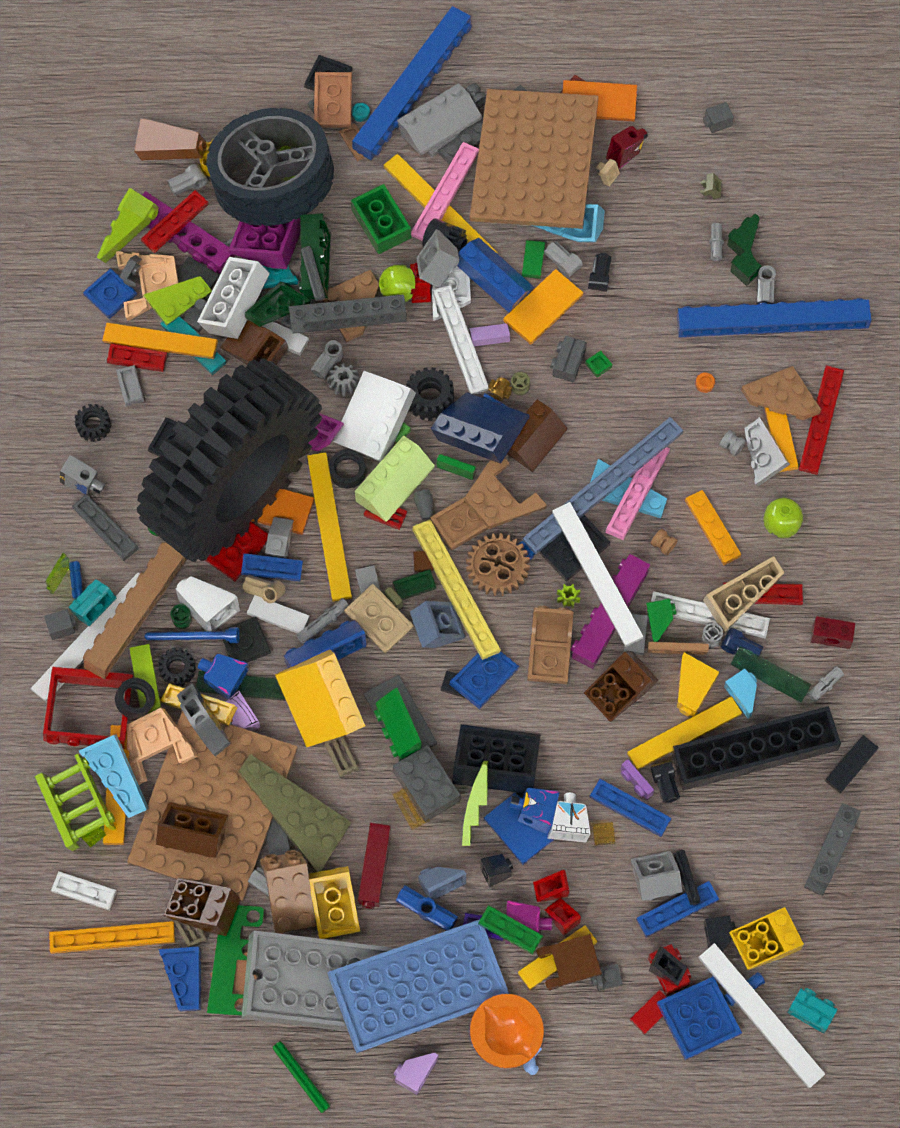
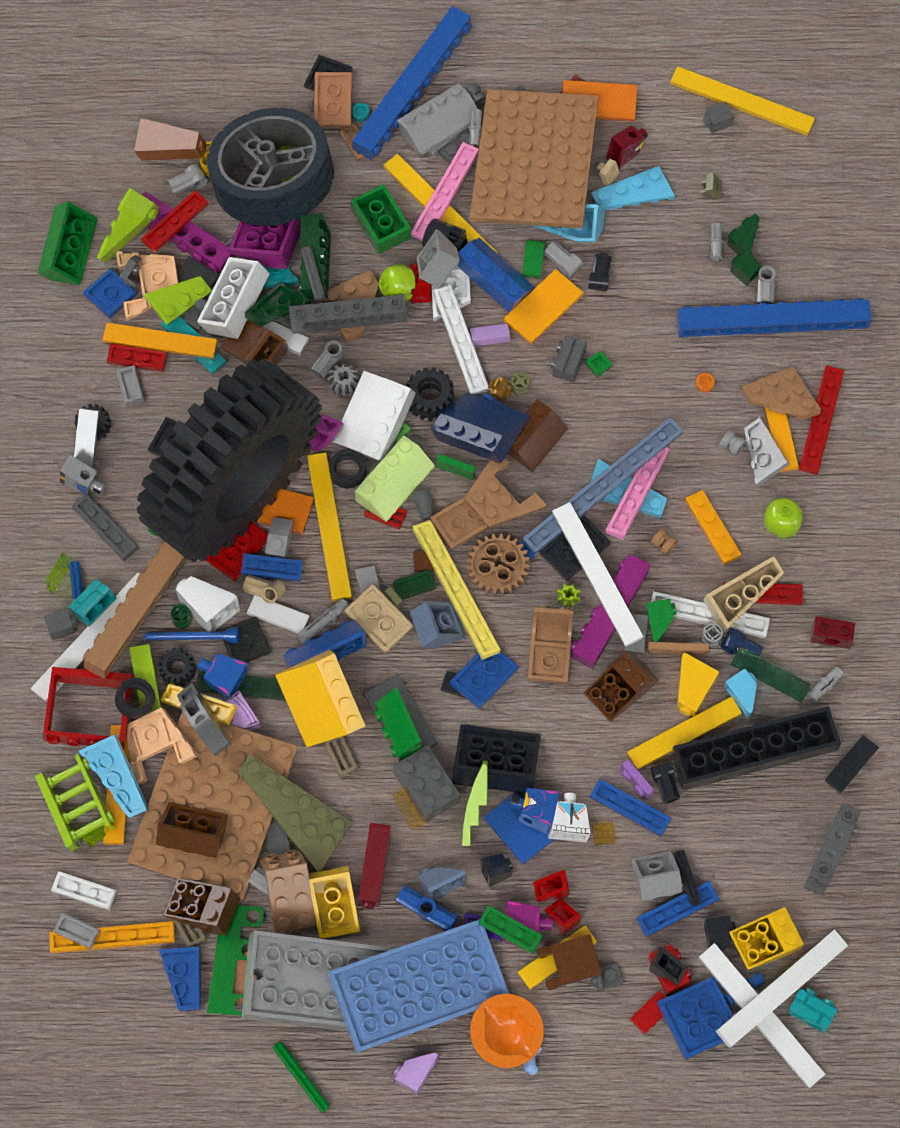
(67, 244): none -> green slope
(76, 931): none -> light grey tile
(86, 436): none -> tile
(475, 128): none -> light grey axle
(637, 189): none -> medium azure wing
(742, 101): none -> yellow tile
(781, 988): none -> white tile

